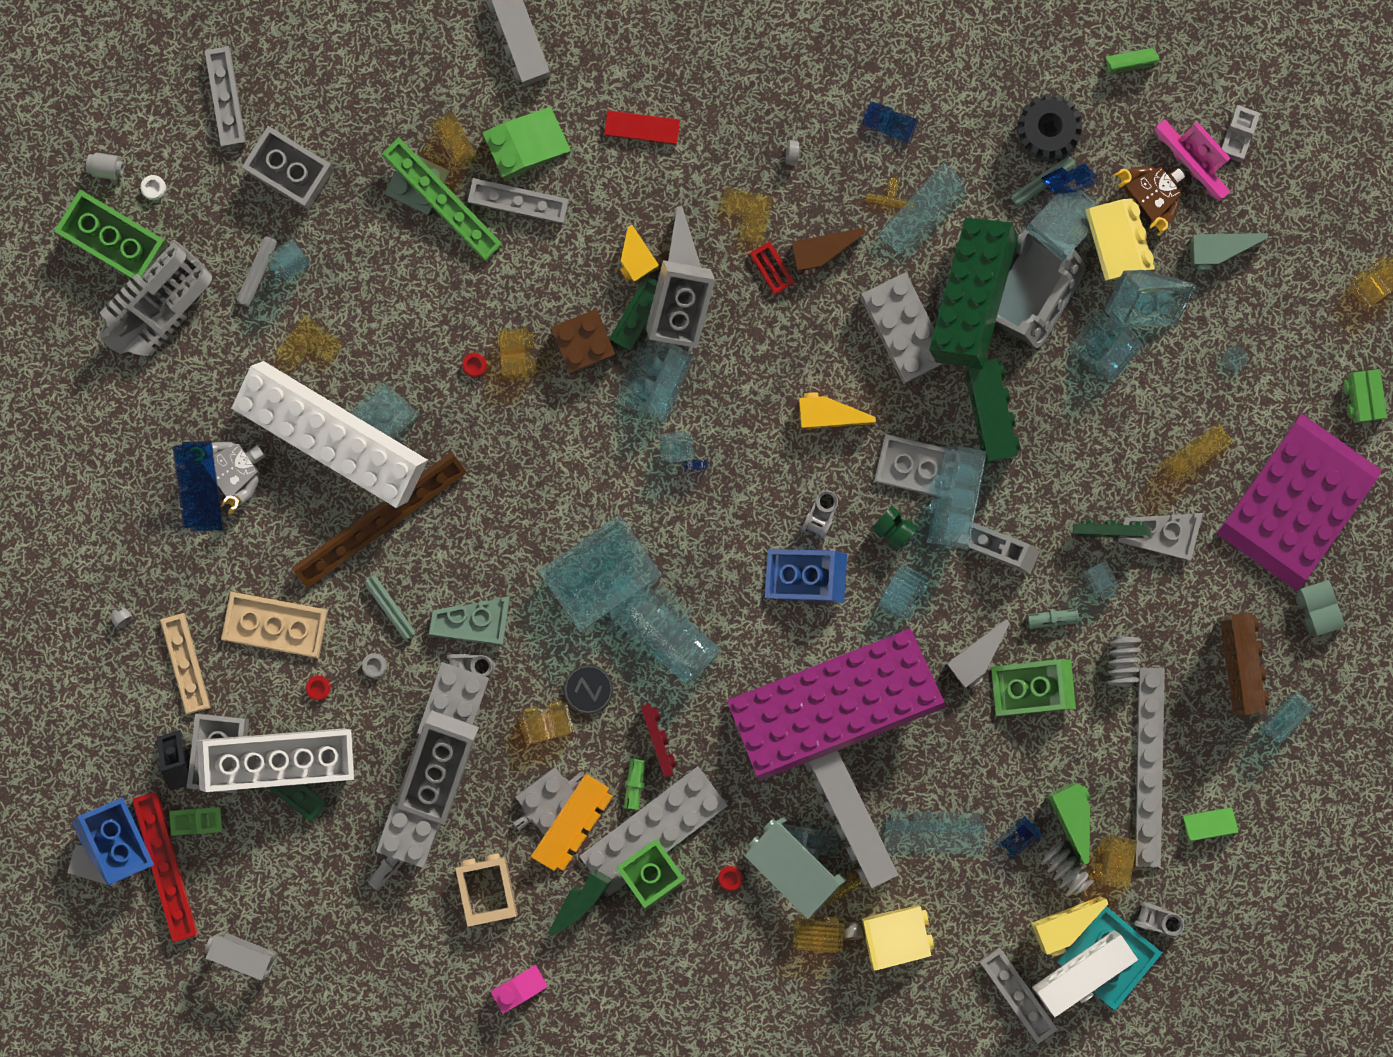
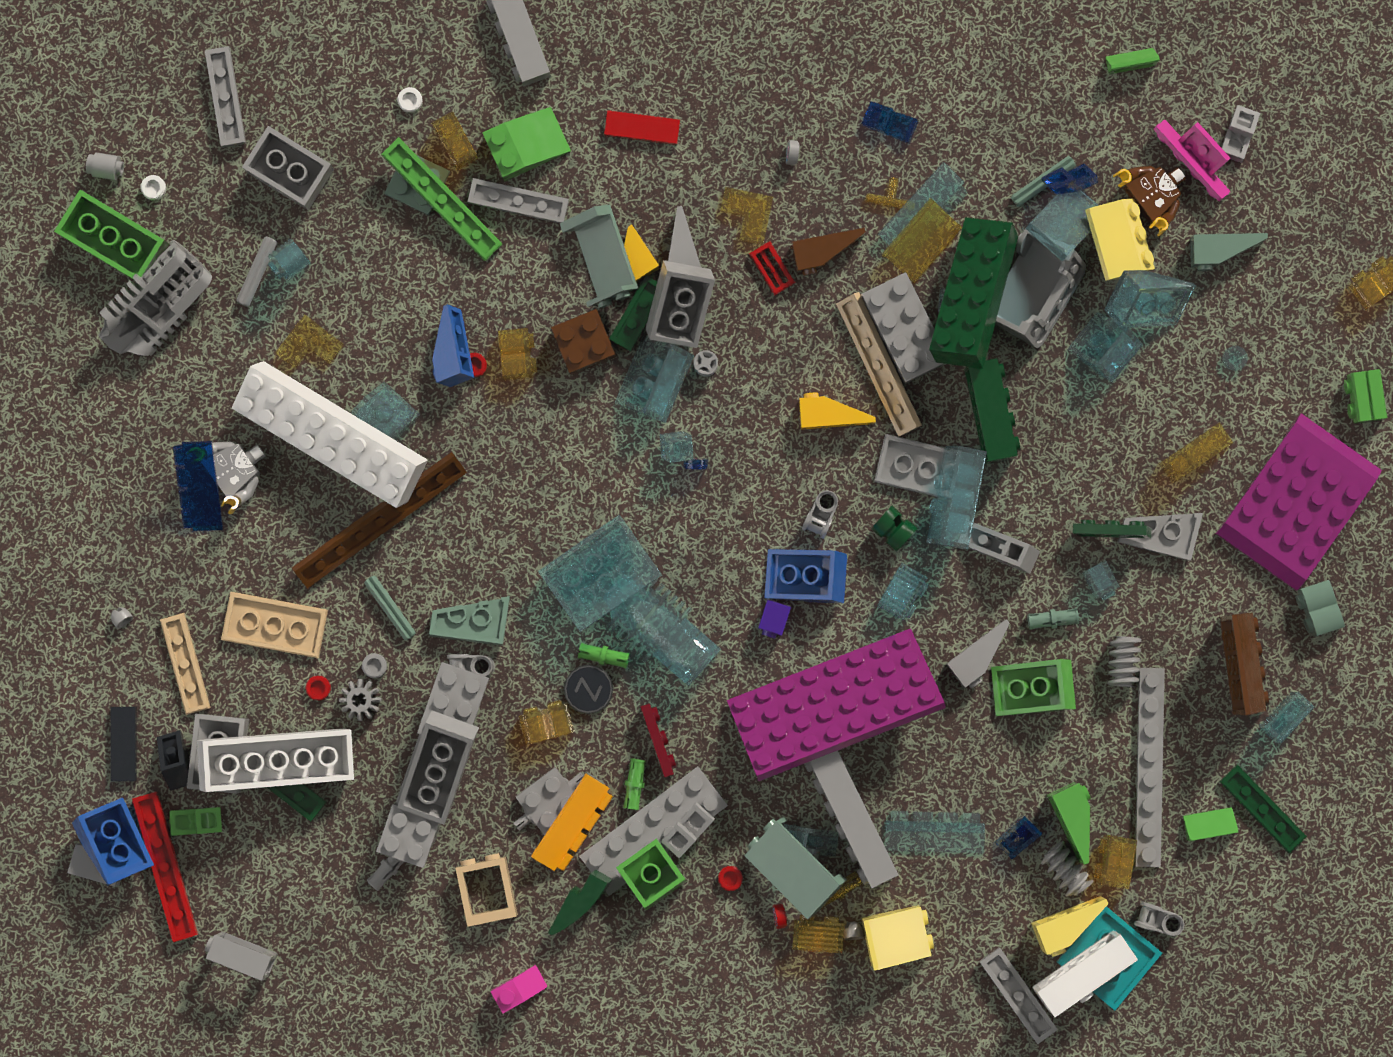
(123, 743): none -> black tile
(361, 708): none -> light grey gear
(410, 100): none -> white tile
(451, 351): none -> blue slope
(603, 254): none -> sand green panel
(603, 655): none -> bright green pin
(687, 830): none -> light grey slope
(704, 359): none -> light grey wheel
(774, 619): none -> dark purple brick
(779, 915): none -> red tile
(878, 364): none -> tan plate
(920, 239): none -> clear yellow door
(1041, 114): black wheel -> none
(1262, 809): none -> dark green tile

